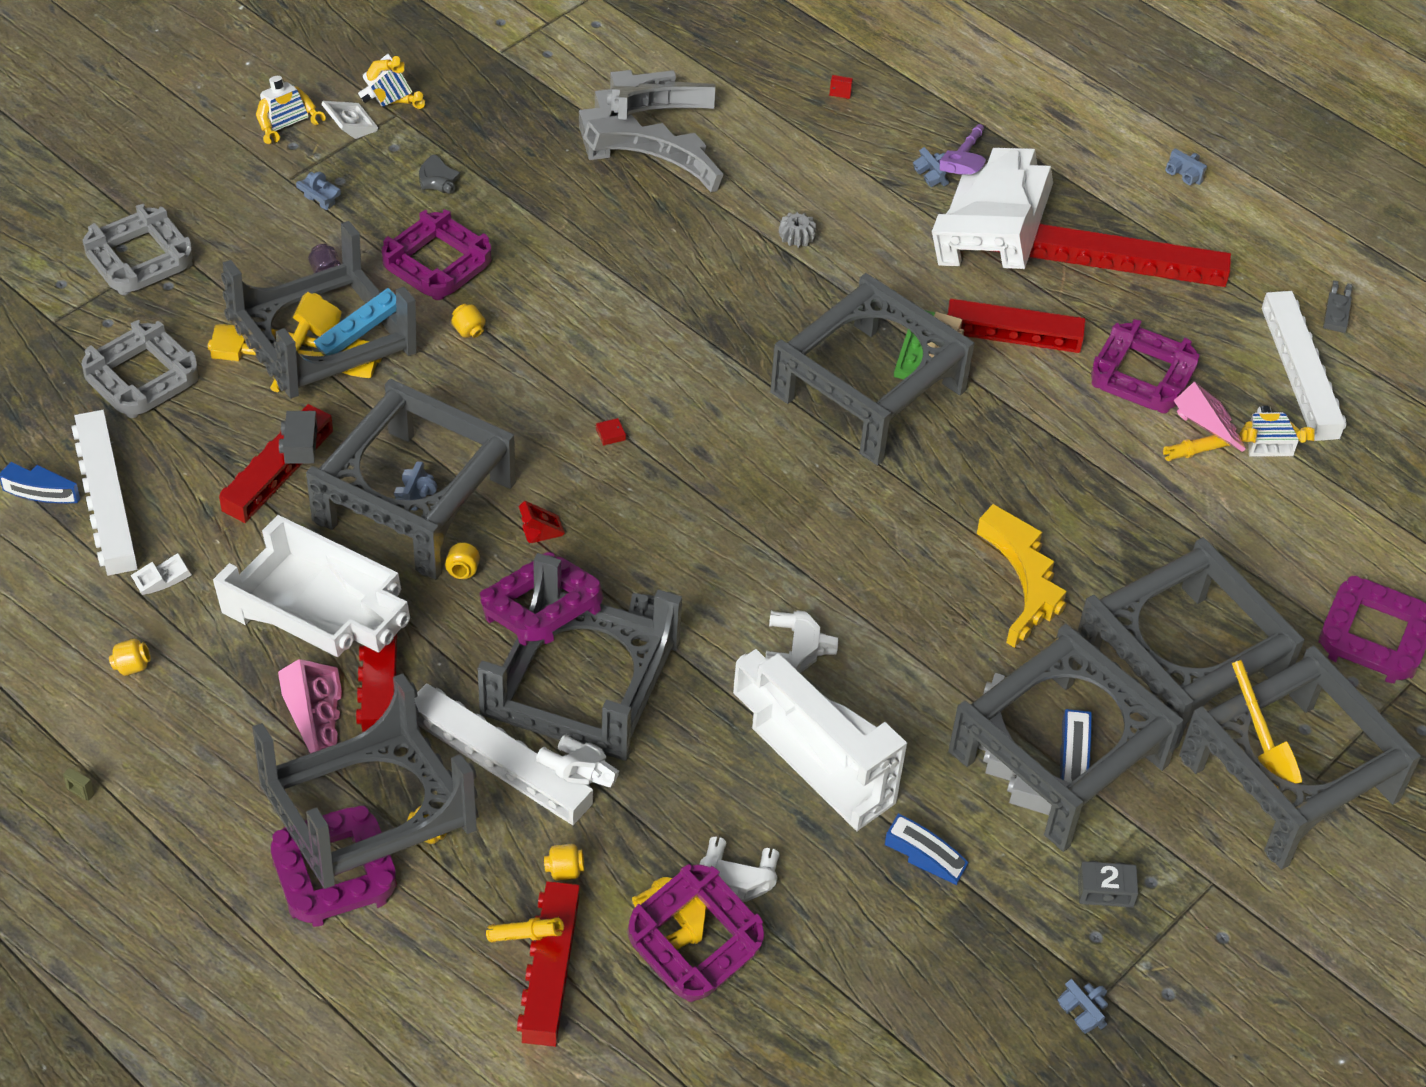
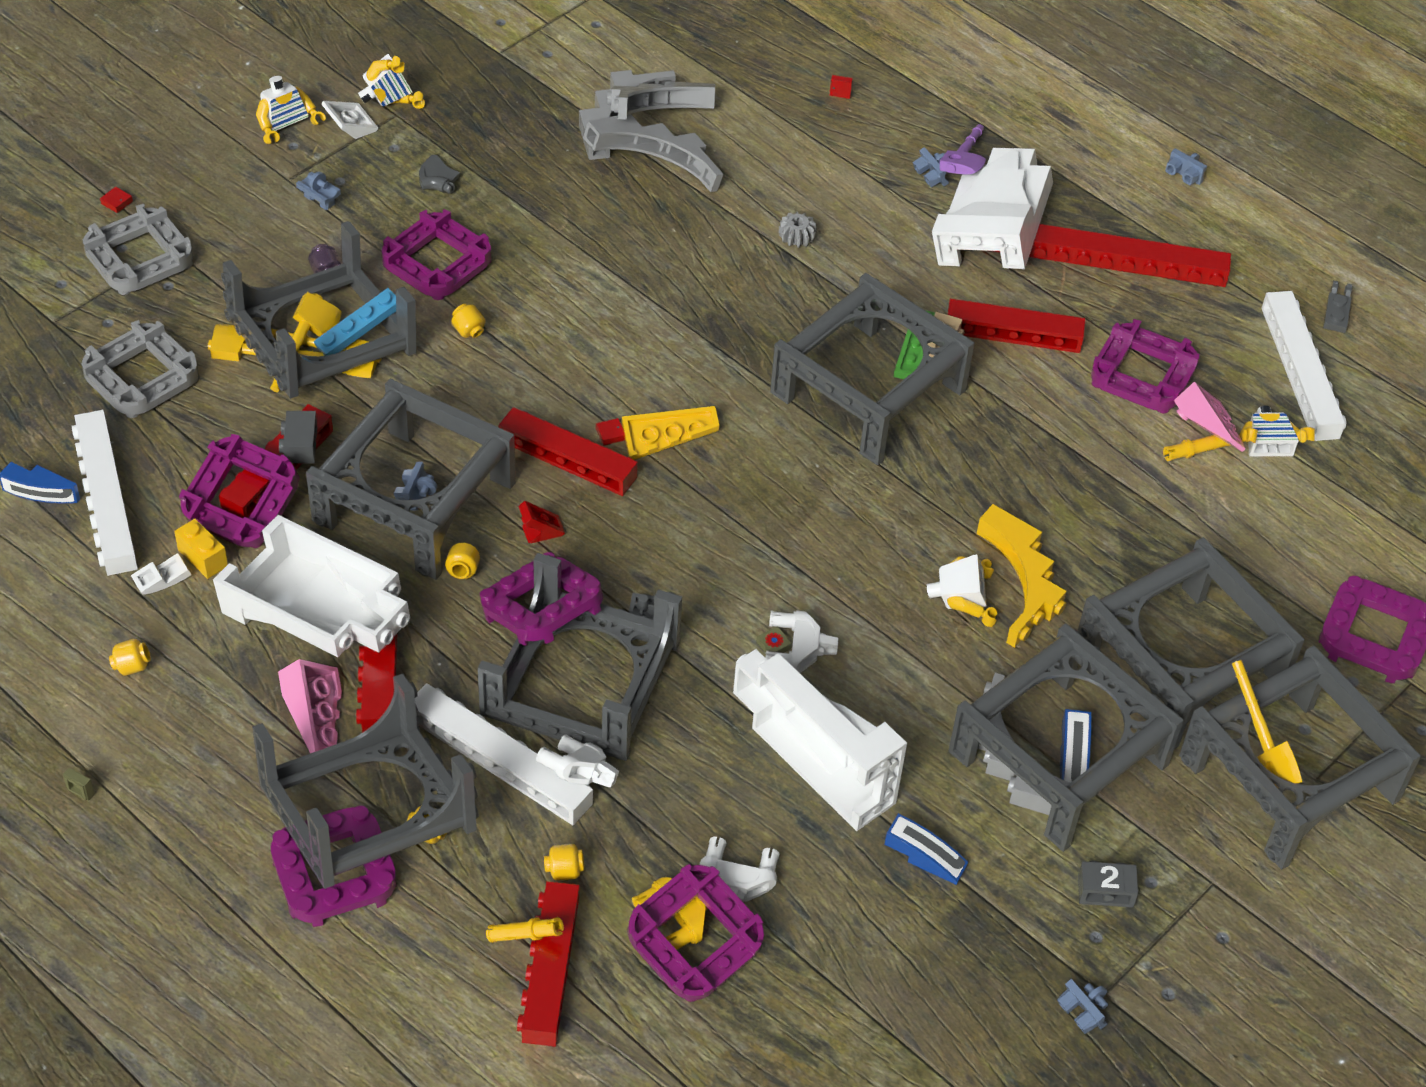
(116, 199): none -> red tile
(201, 548): none -> yellow brick
(275, 499): none -> magenta plate
(570, 451): none -> red brick
(662, 430): none -> yellow wing
(774, 641): none -> olive tile
(964, 587): none -> white torso

